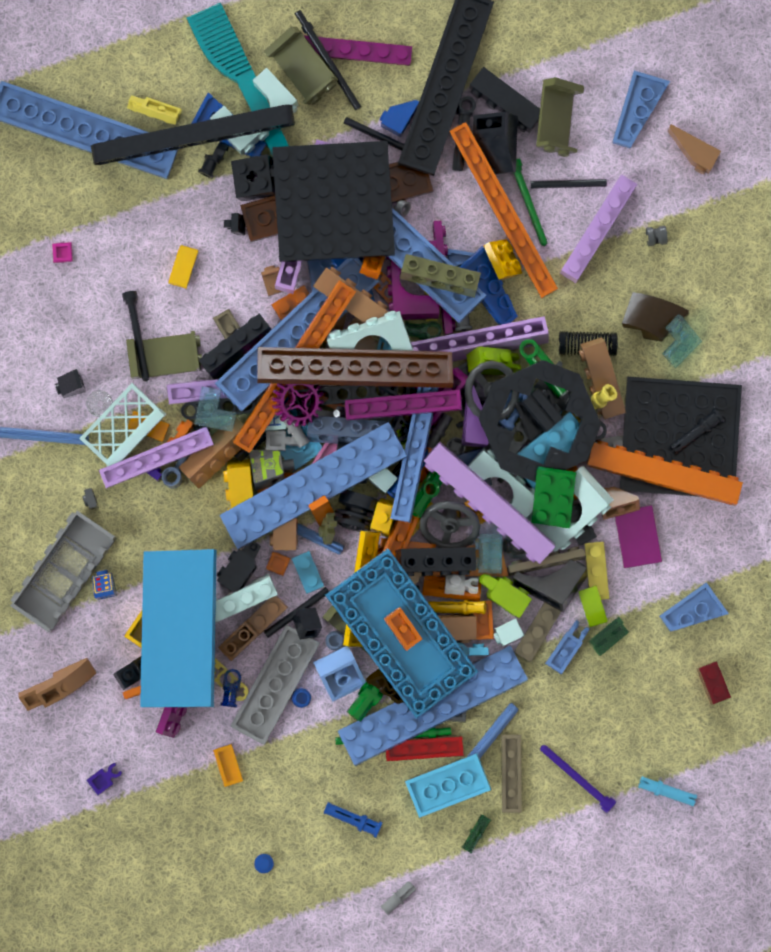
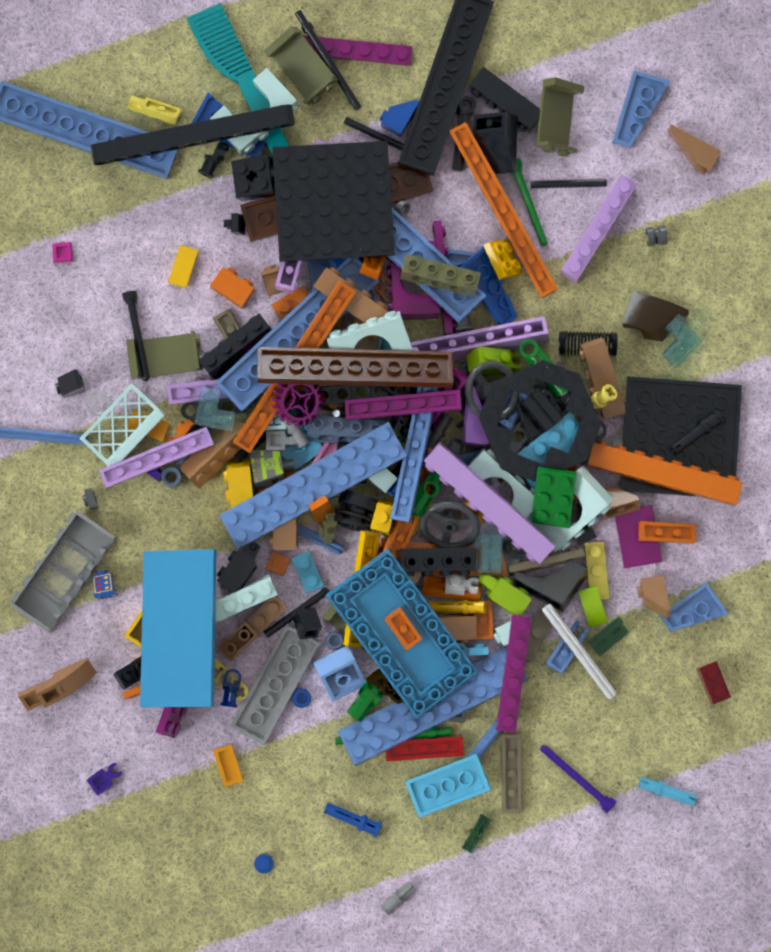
(232, 287): none -> orange brick
(420, 330): clear green connector -> none
(513, 673): none -> magenta plate
(579, 651): none -> white axle
(654, 595): none -> medium nougat slope
(667, 532): none -> orange plate

